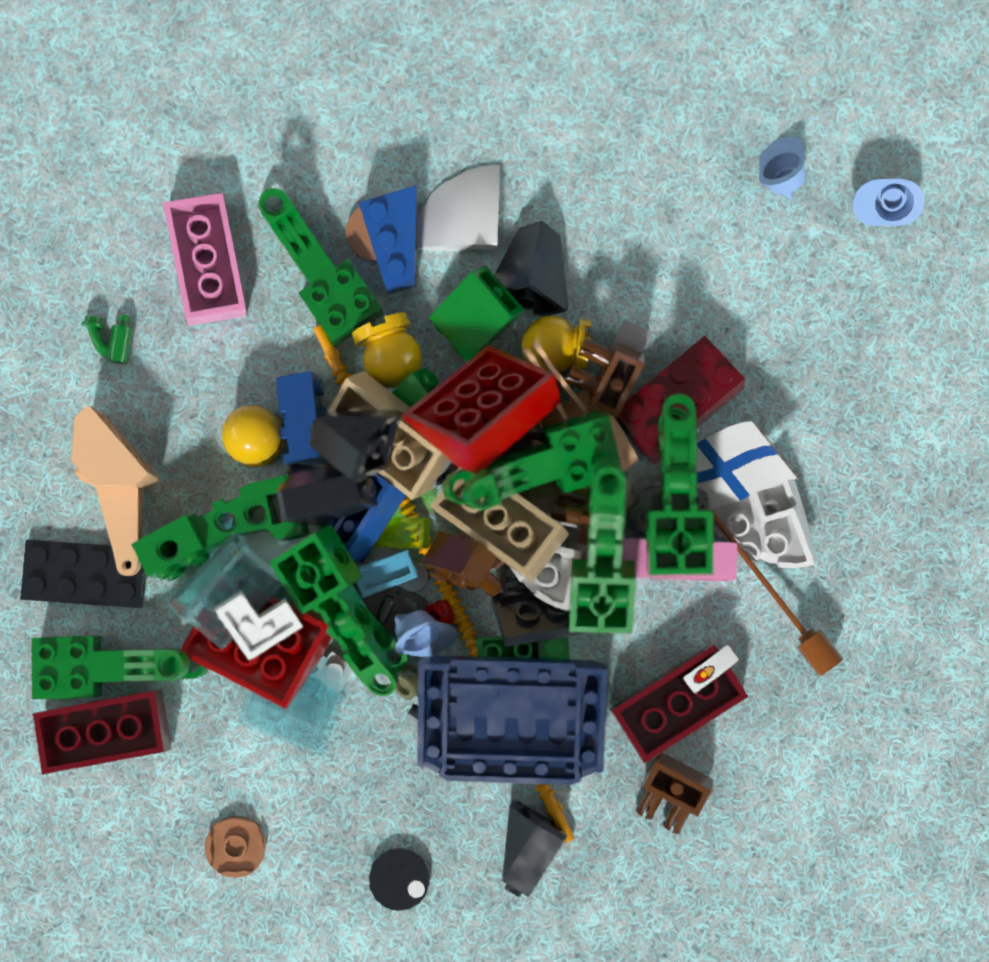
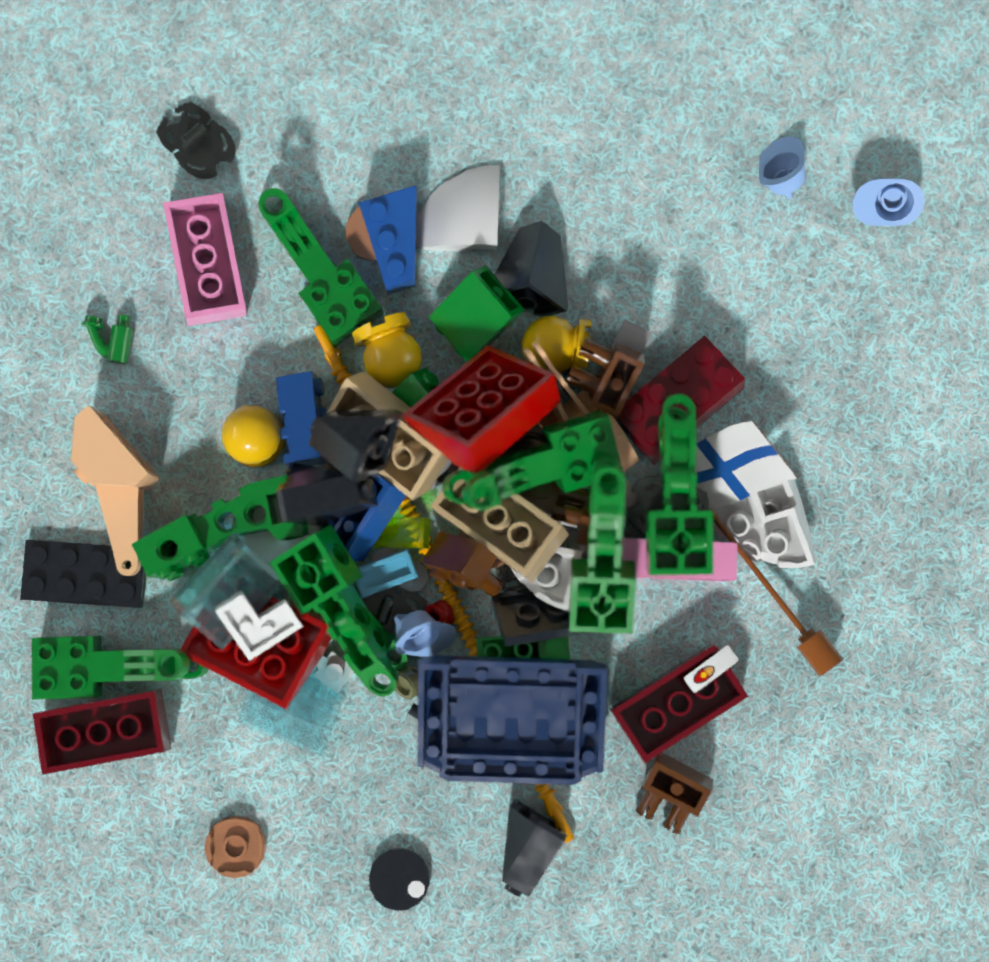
(197, 141): none -> pearl dark grey shield

